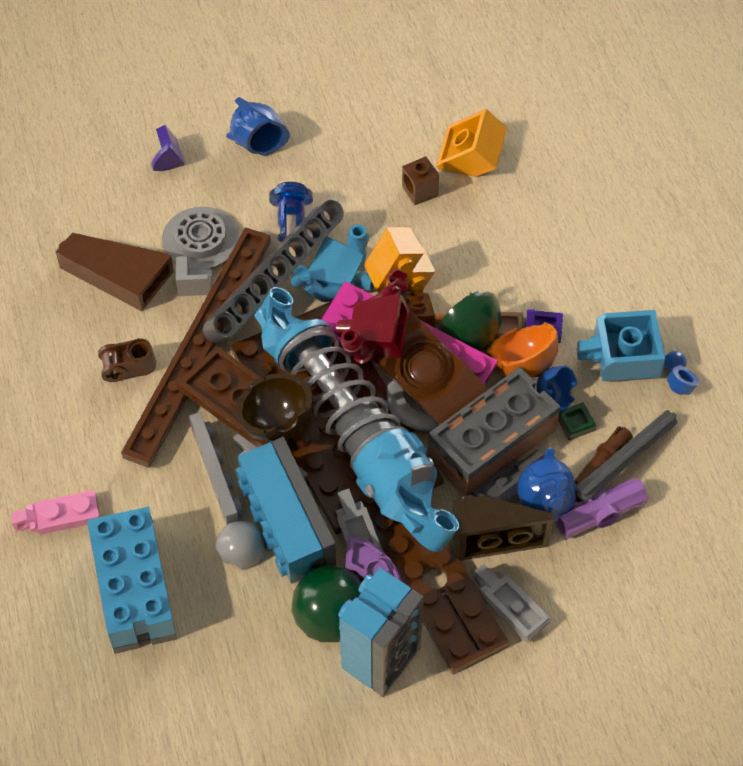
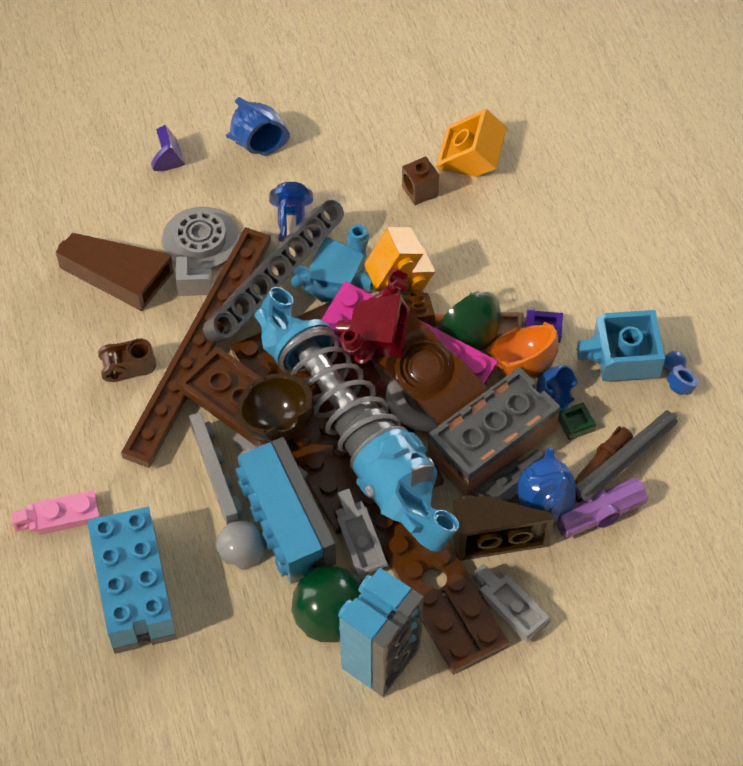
(367, 558): medium lavender tile -> none

